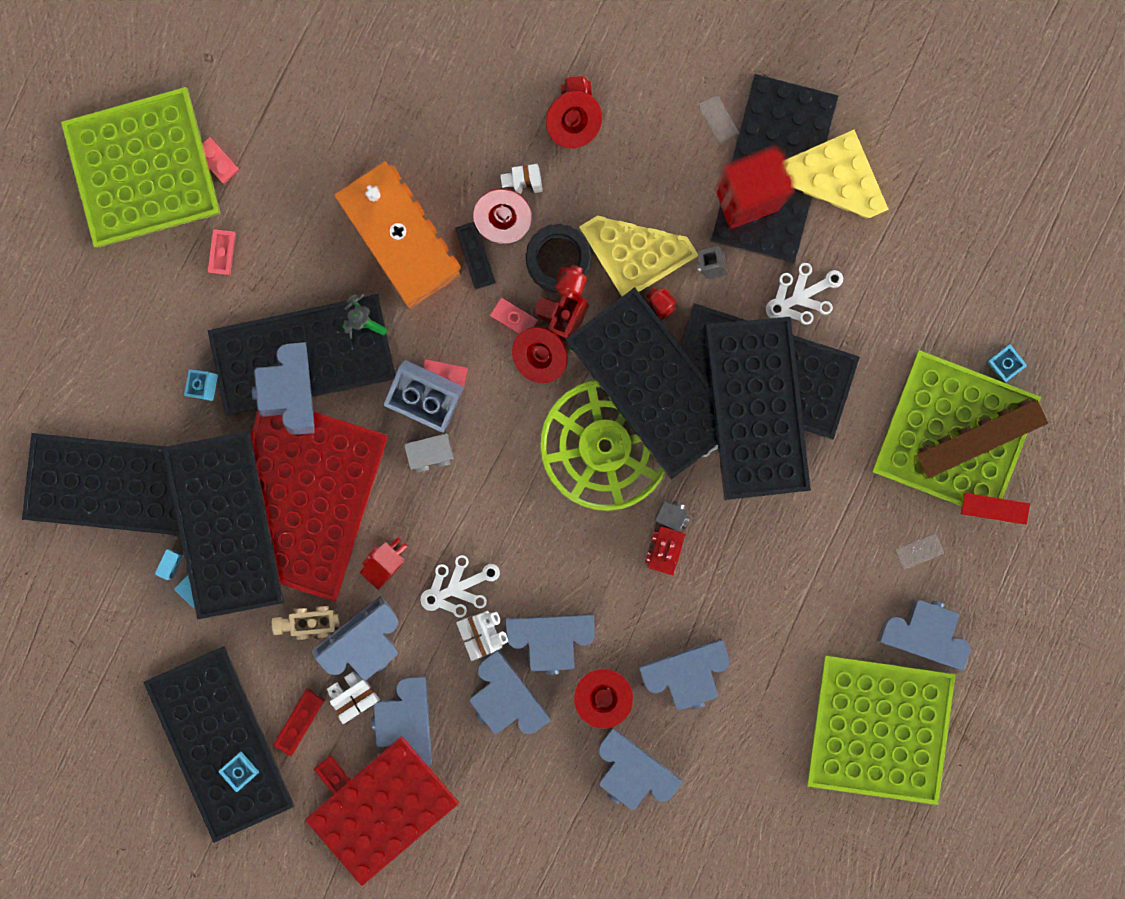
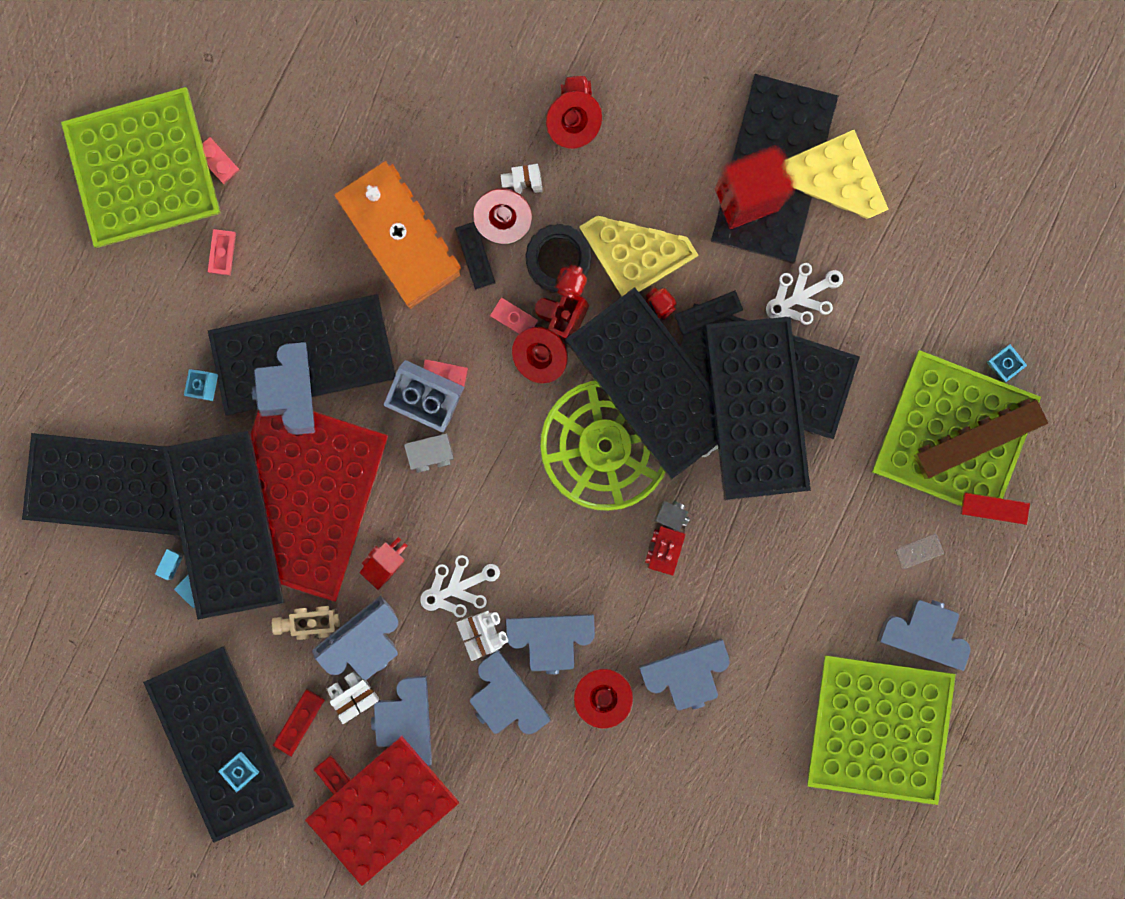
(359, 317): dark grey plant -> none
(634, 772): sand blue brick -> none
(708, 312): none -> black tile
(712, 262): flat silver brick -> none
(718, 119): clear plate -> none

